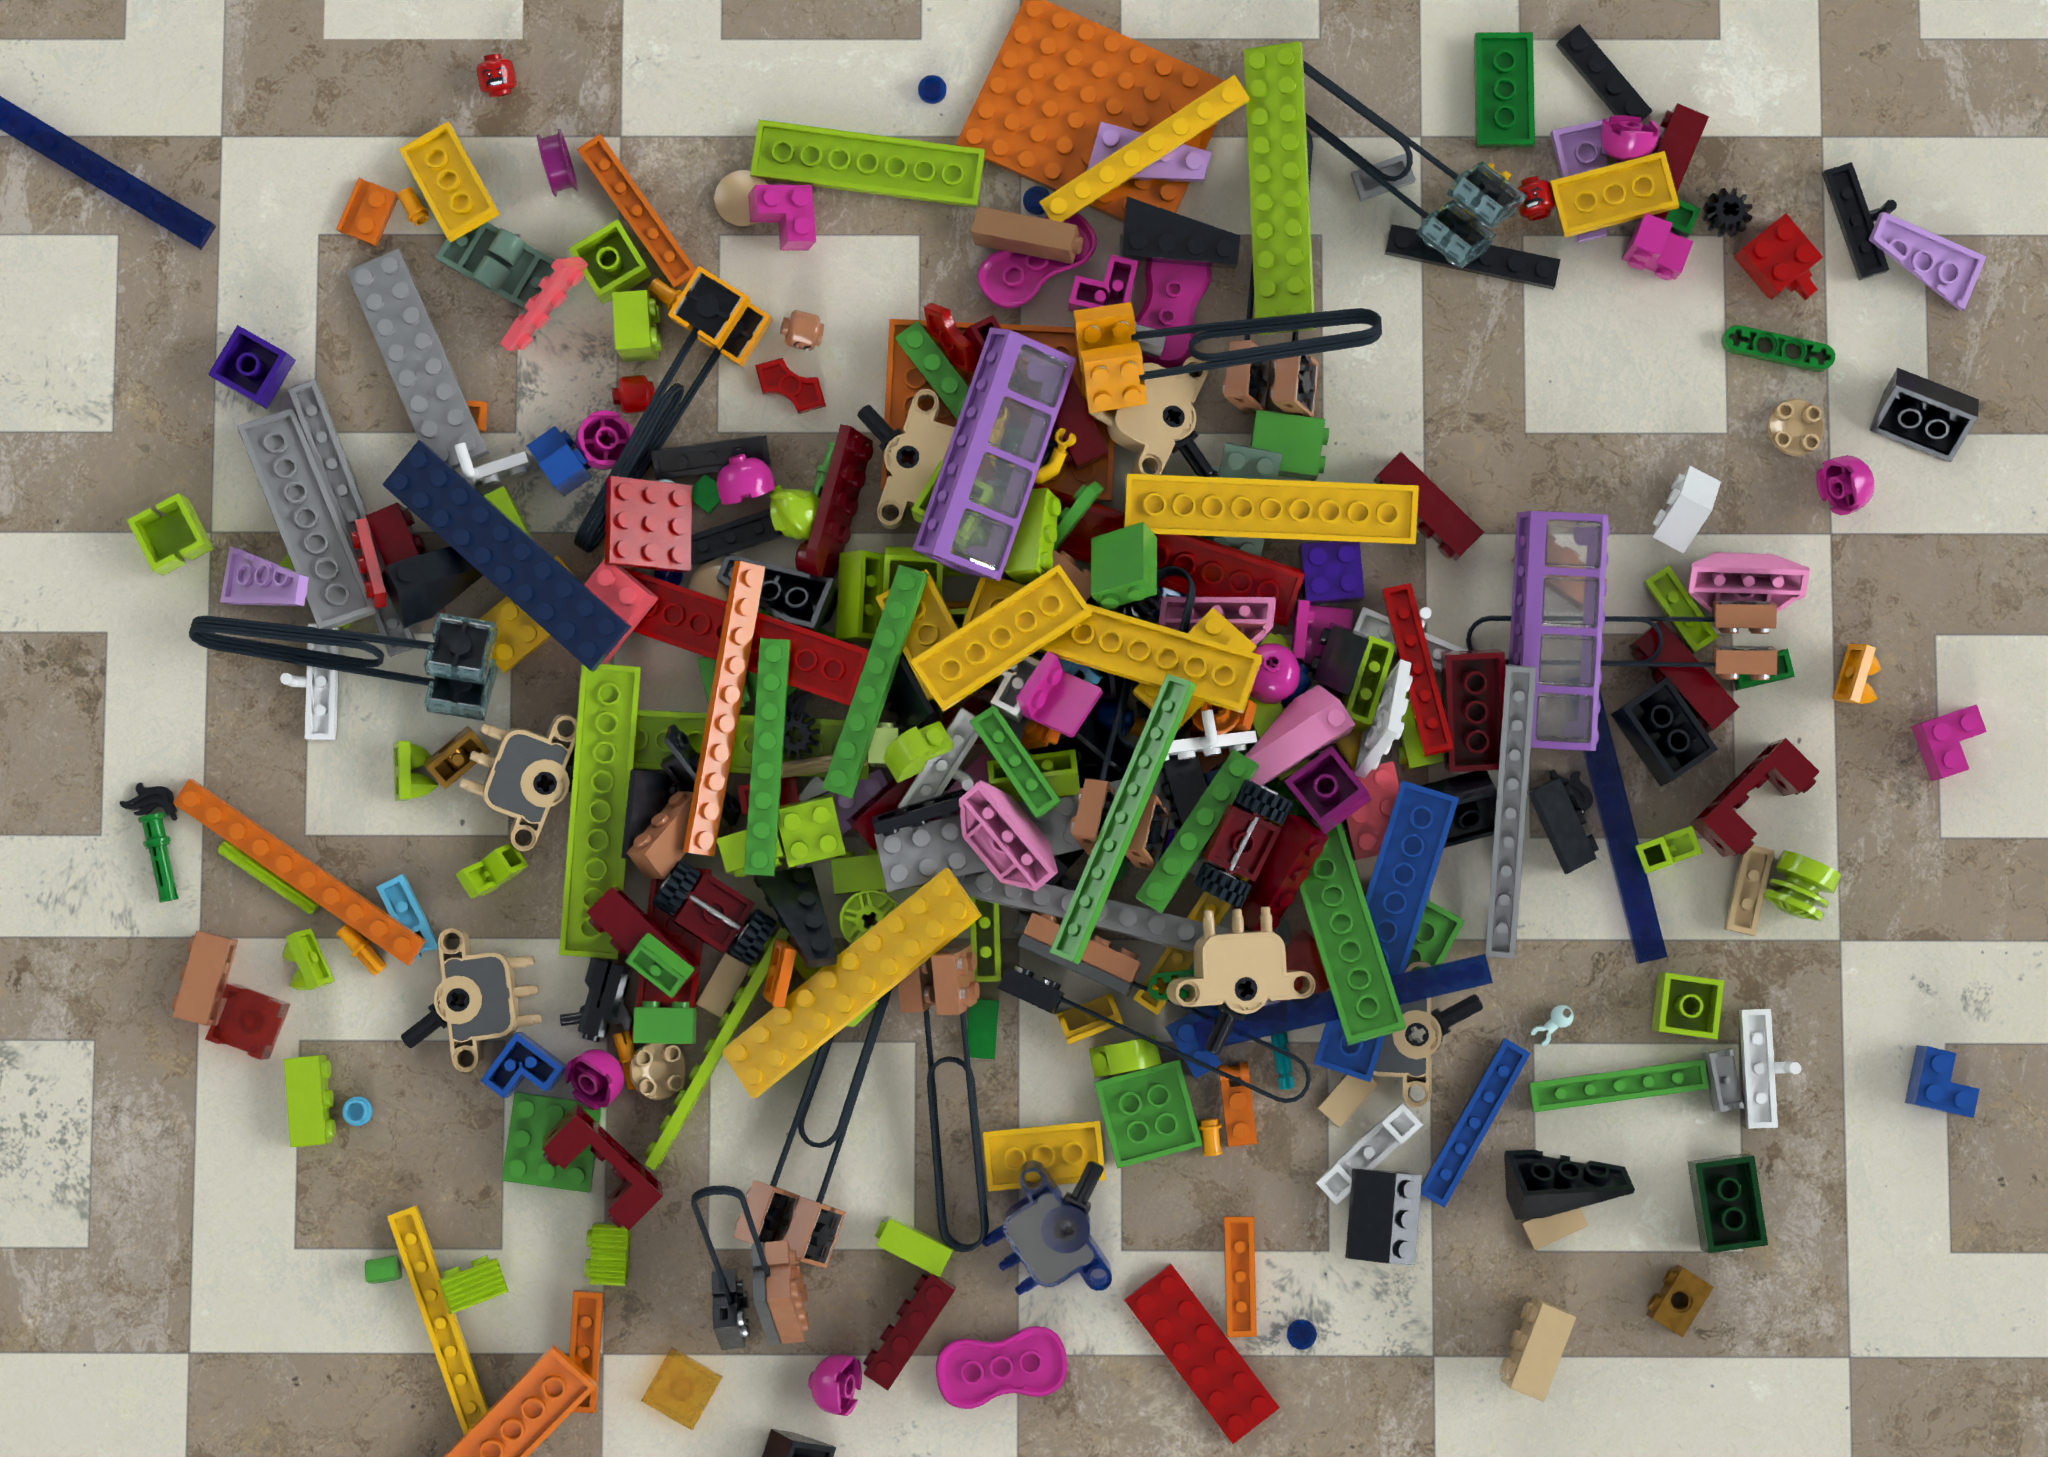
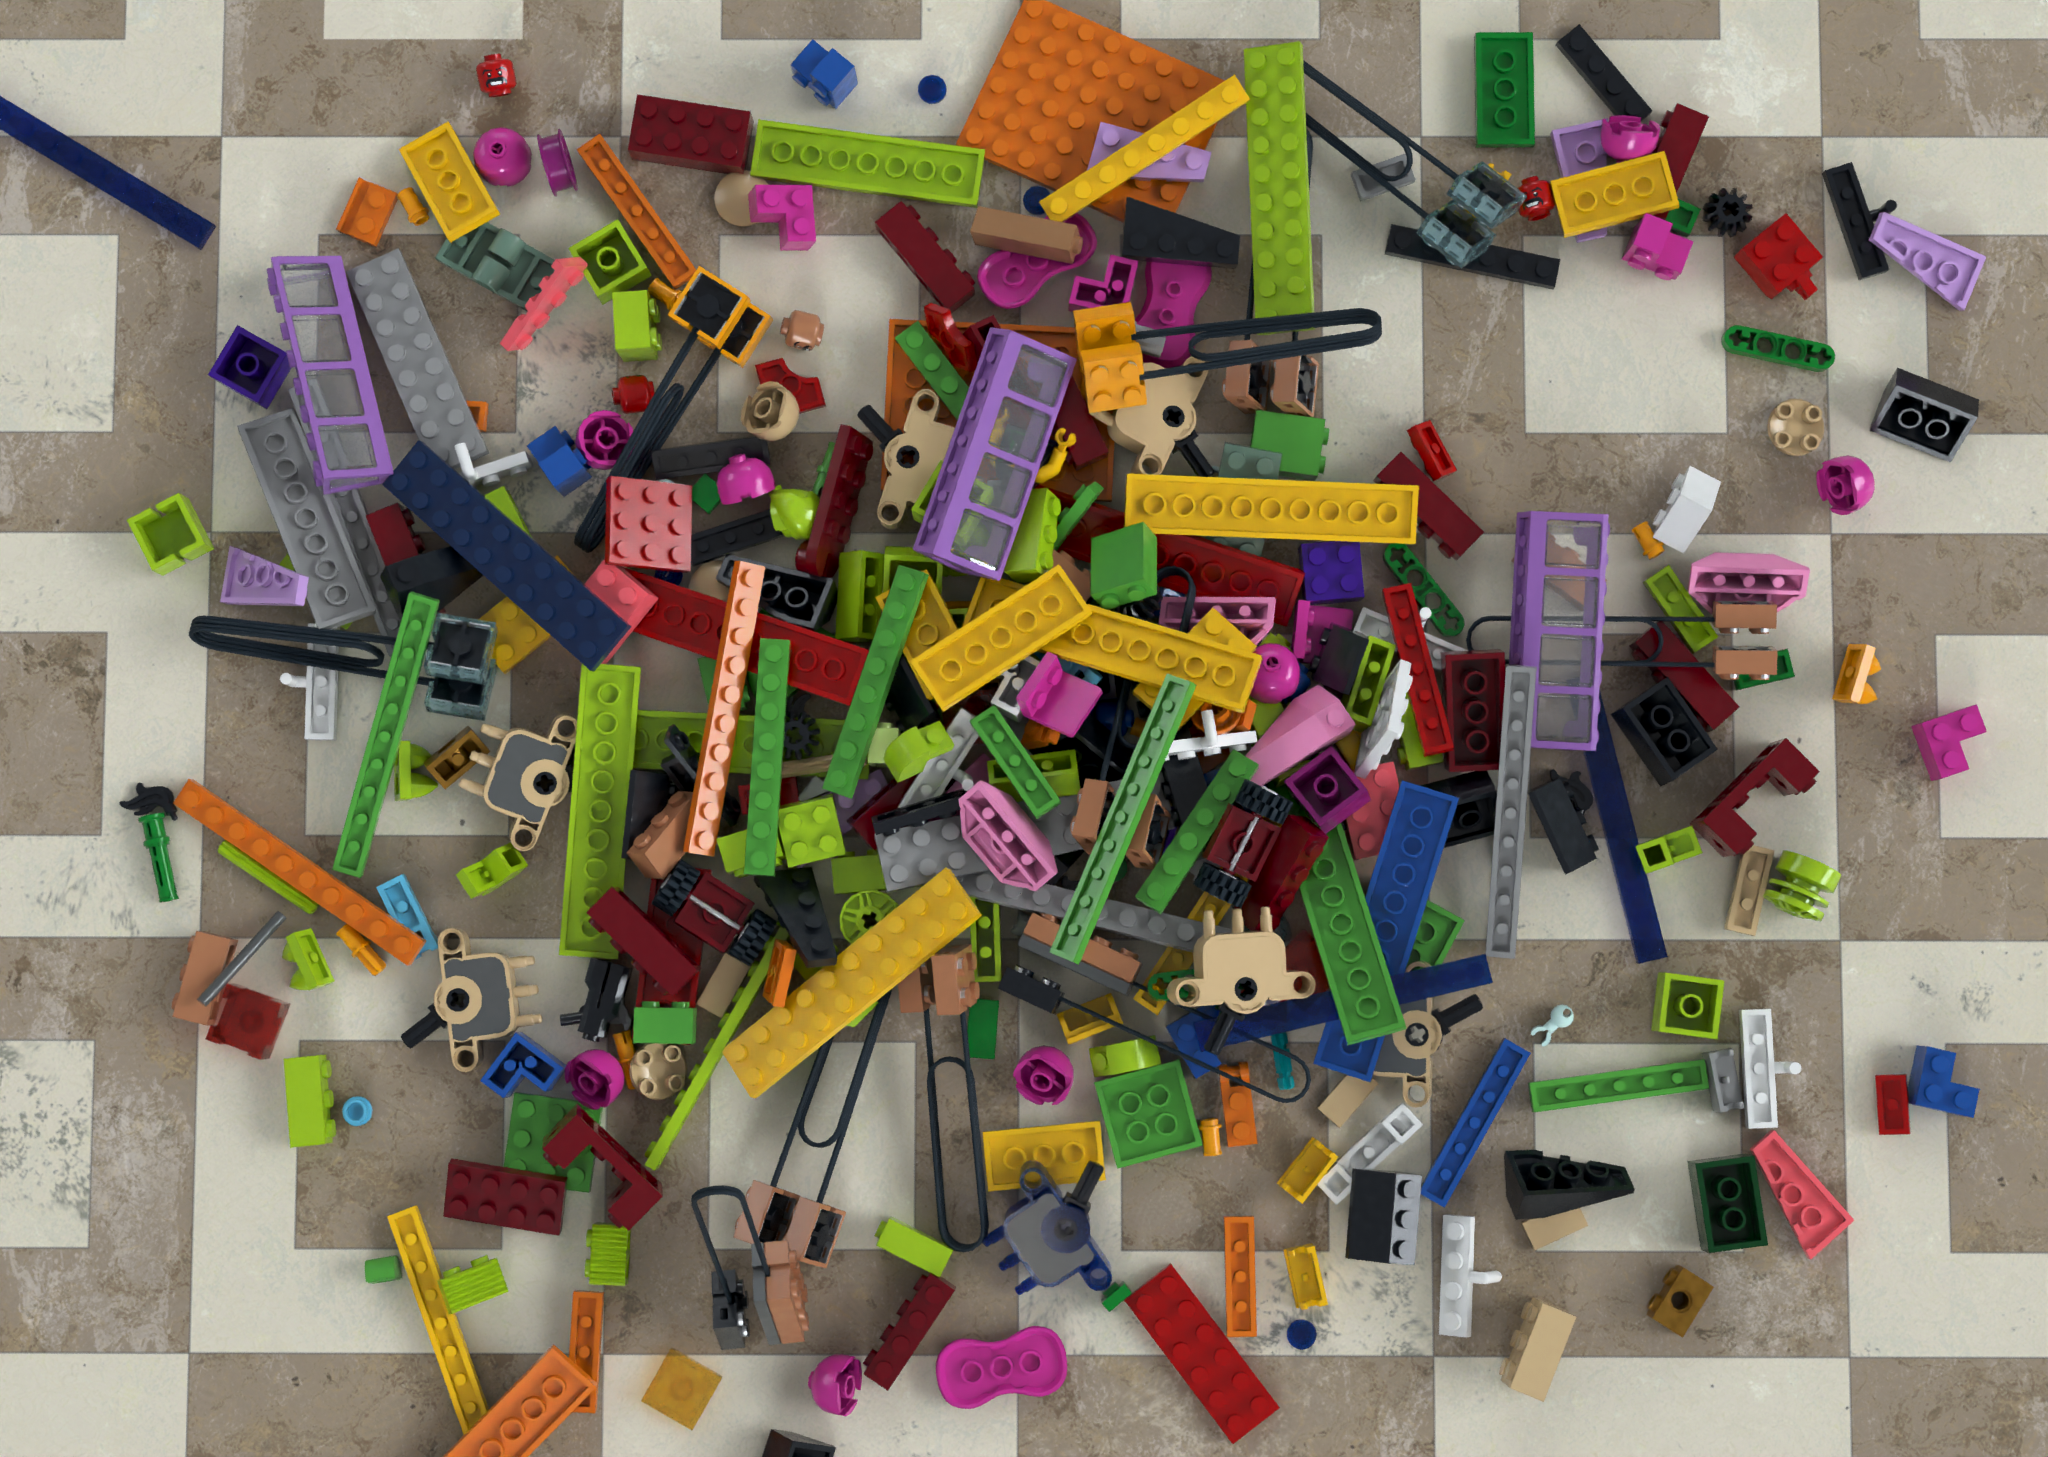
(241, 959): none -> dark grey bar
(330, 372): none -> window
(368, 563): red plate -> none
(386, 734): none -> bright green plate
(502, 157): none -> dark pink cylinder
(505, 1196): none -> dark red plate
(659, 965): bright green slope -> none
(690, 135): none -> dark red brick
(770, 412): none -> tan cylinder
(824, 73): none -> blue brick
(924, 257): none -> dark red brick
(1044, 1075): none -> dark pink cylinder
(1115, 1295): none -> green plate
(1305, 1276): none -> yellow hinge
(1307, 1170): none -> yellow hinge
(1427, 586): none -> green beam
(1431, 450): none -> red plate
(1458, 1275): none -> white plate
(1645, 537): none -> light orange pin
(1803, 1199): none -> coral wing
(1893, 1104): none -> red plate

